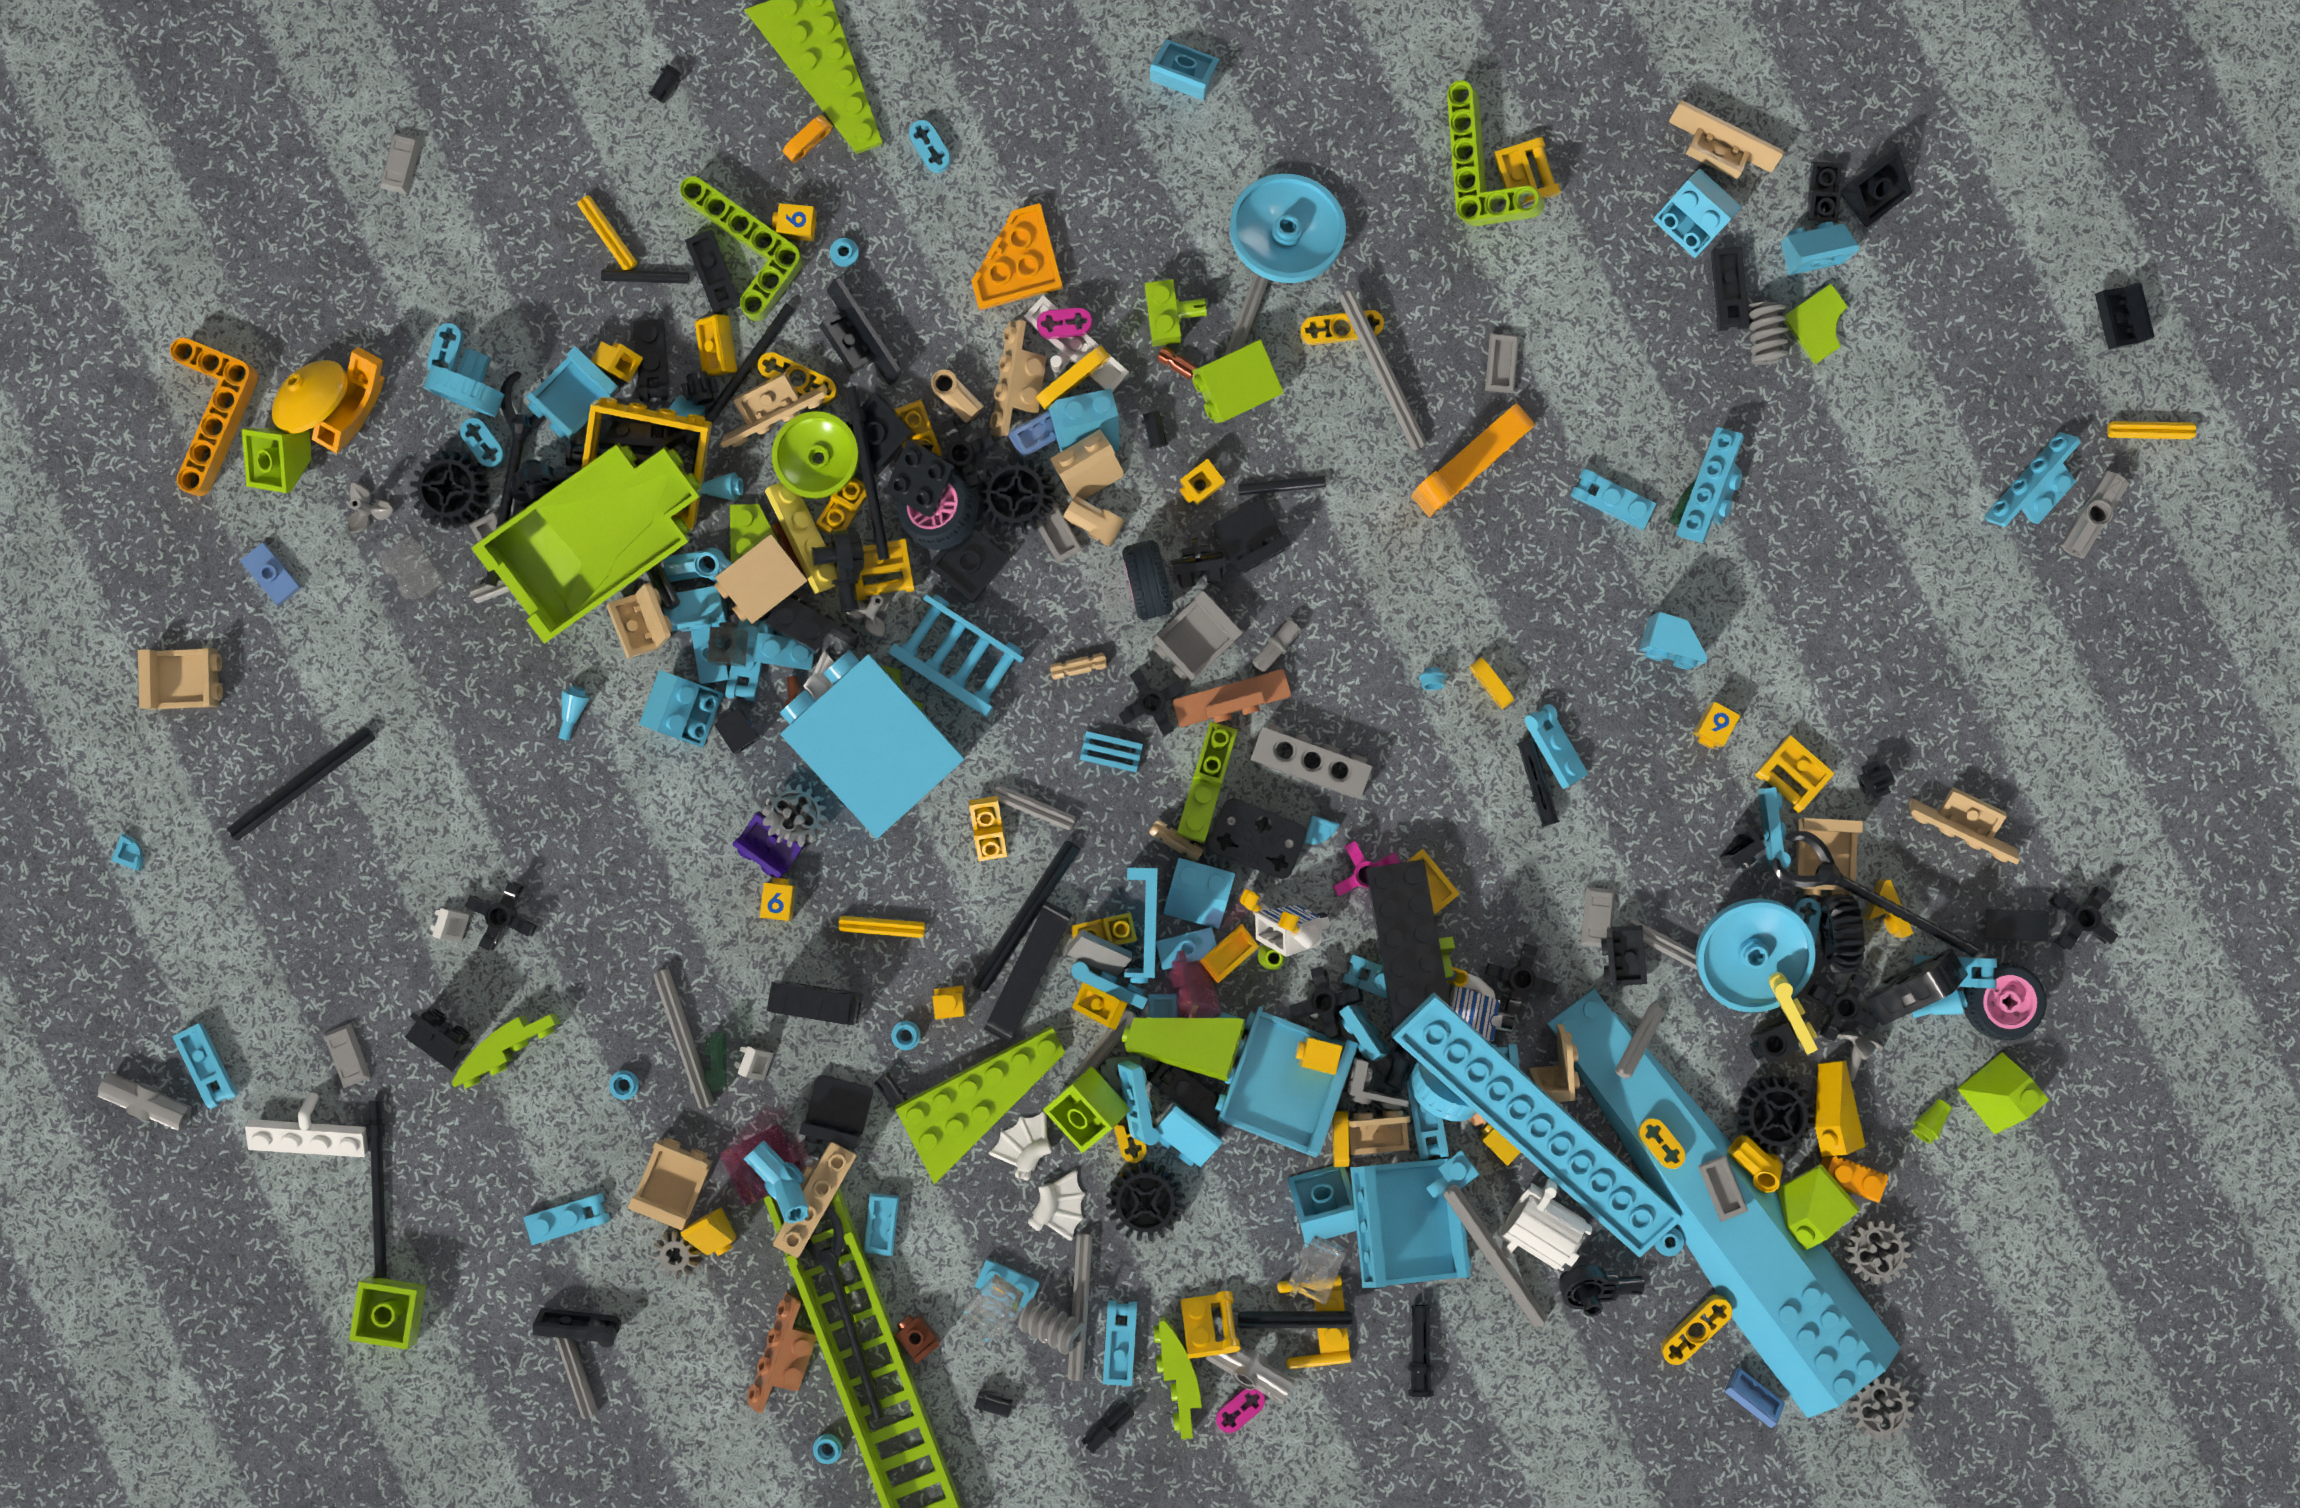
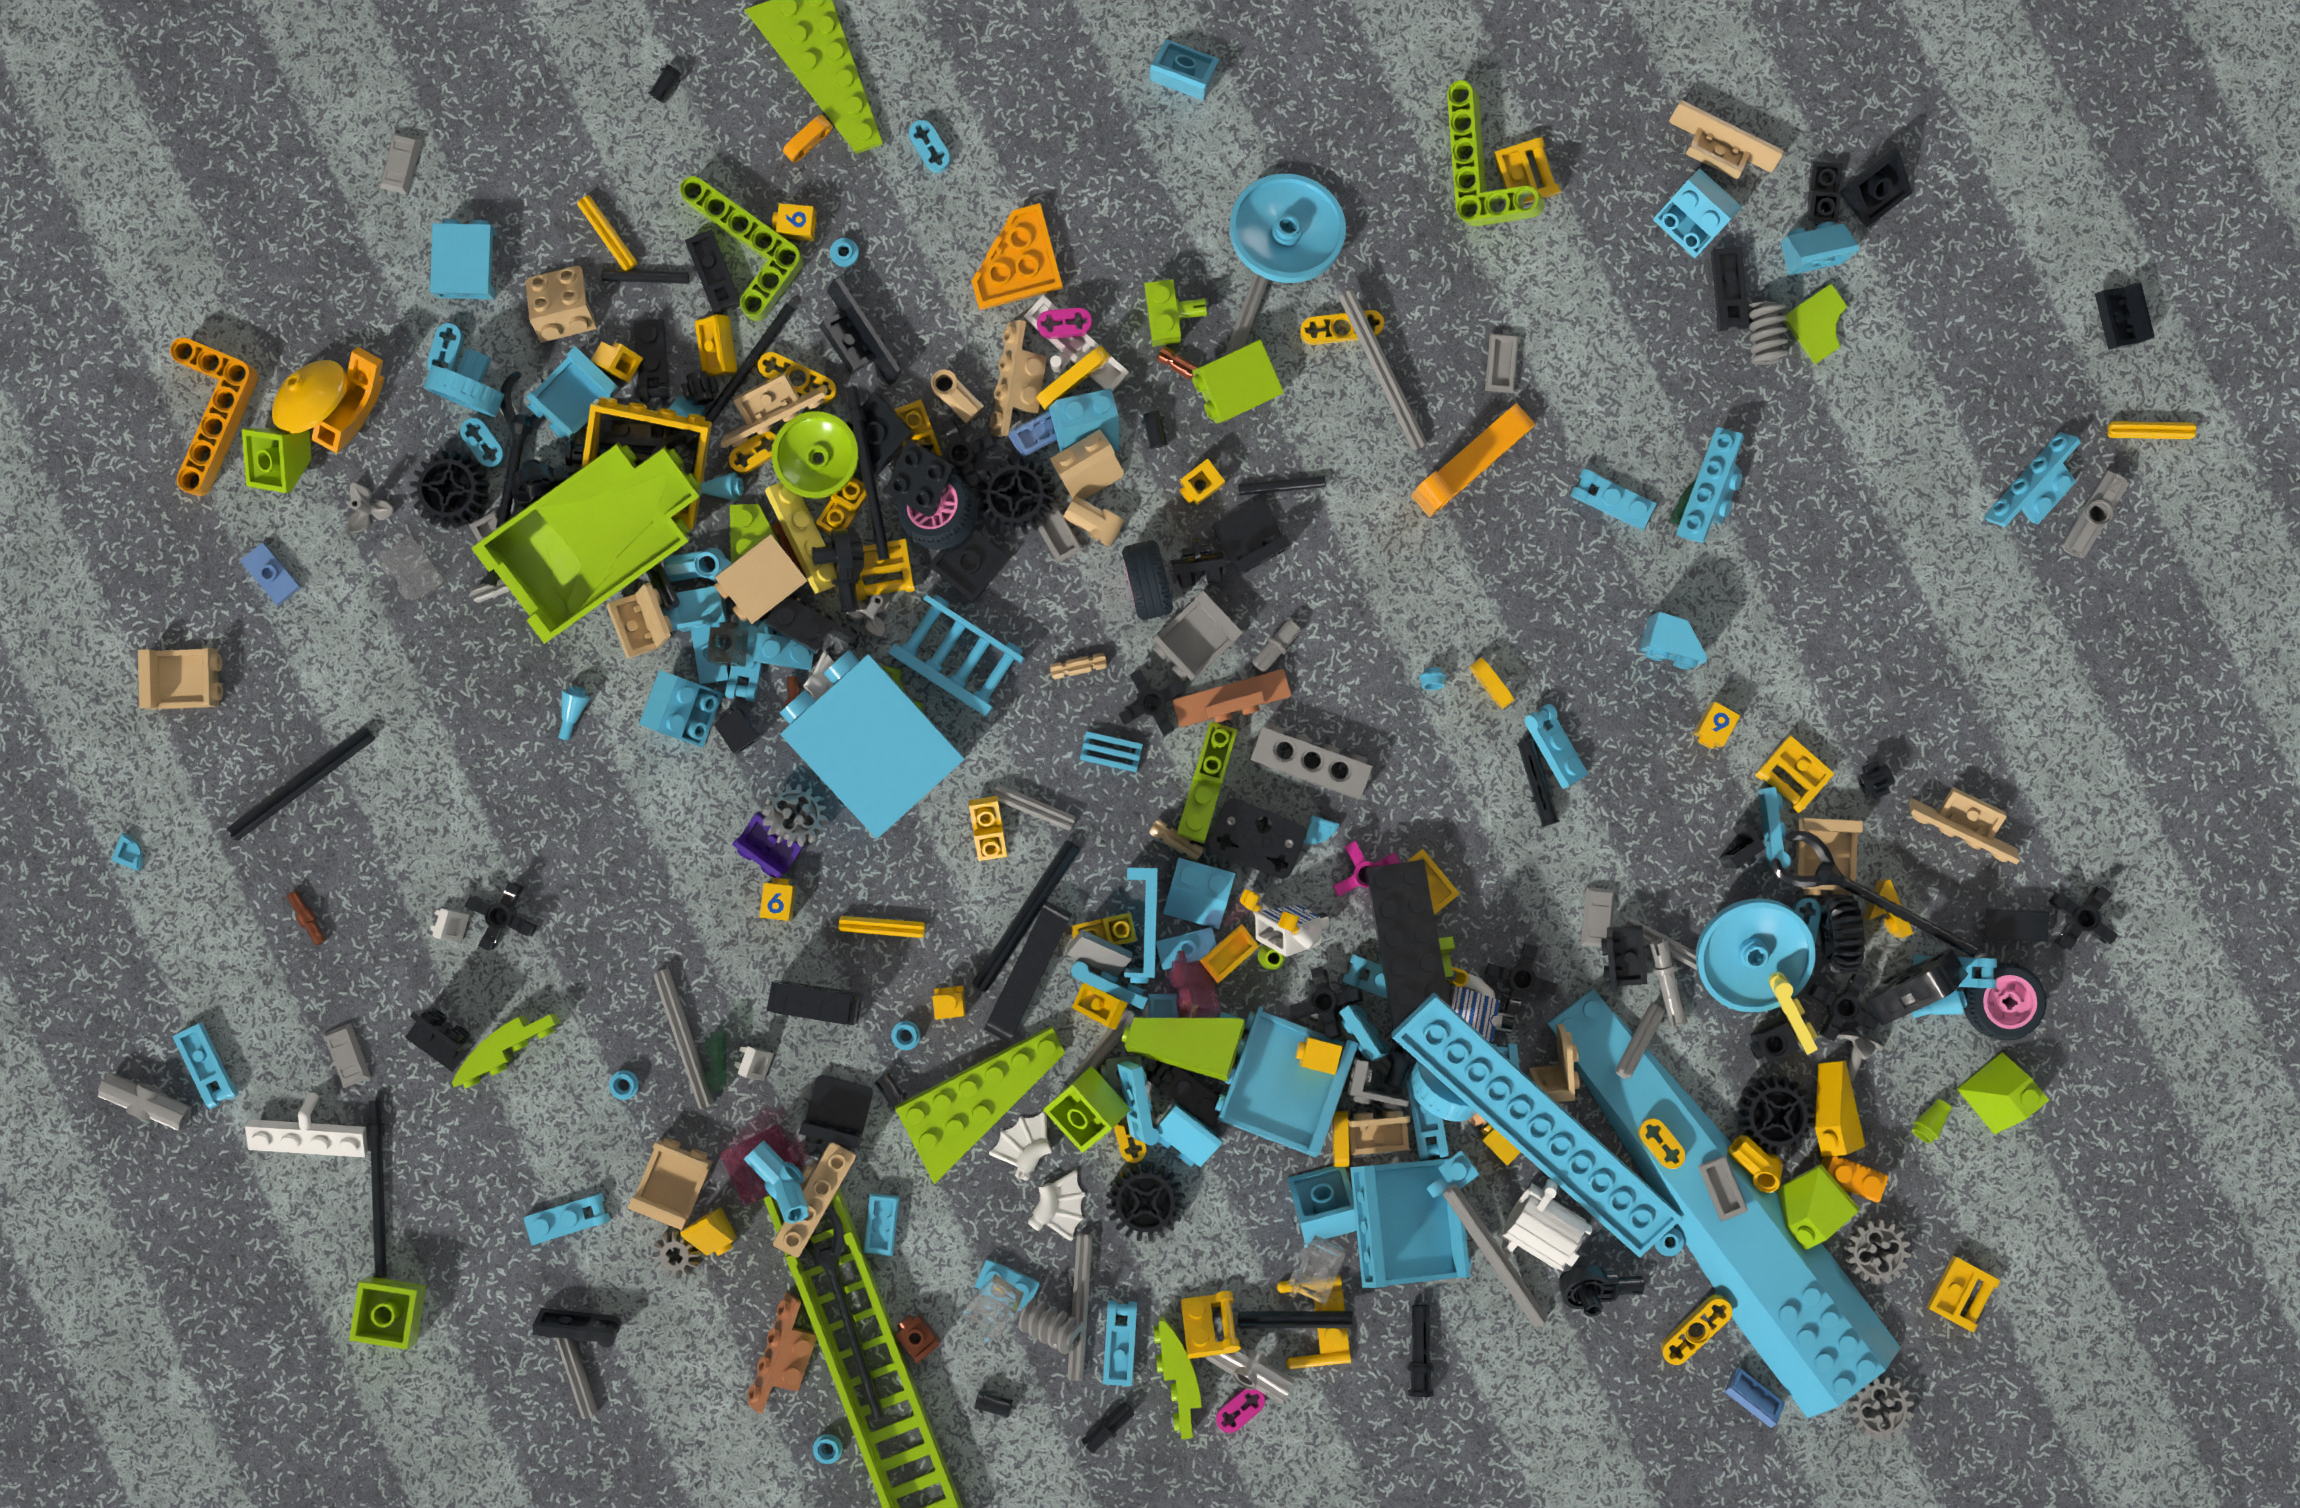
(306, 918): none -> copper bar
(462, 260): none -> medium azure panel
(559, 304): none -> tan bracket
(747, 448): none -> yellow beam
(1665, 969): none -> light grey pin
(1955, 1290): none -> yellow plate

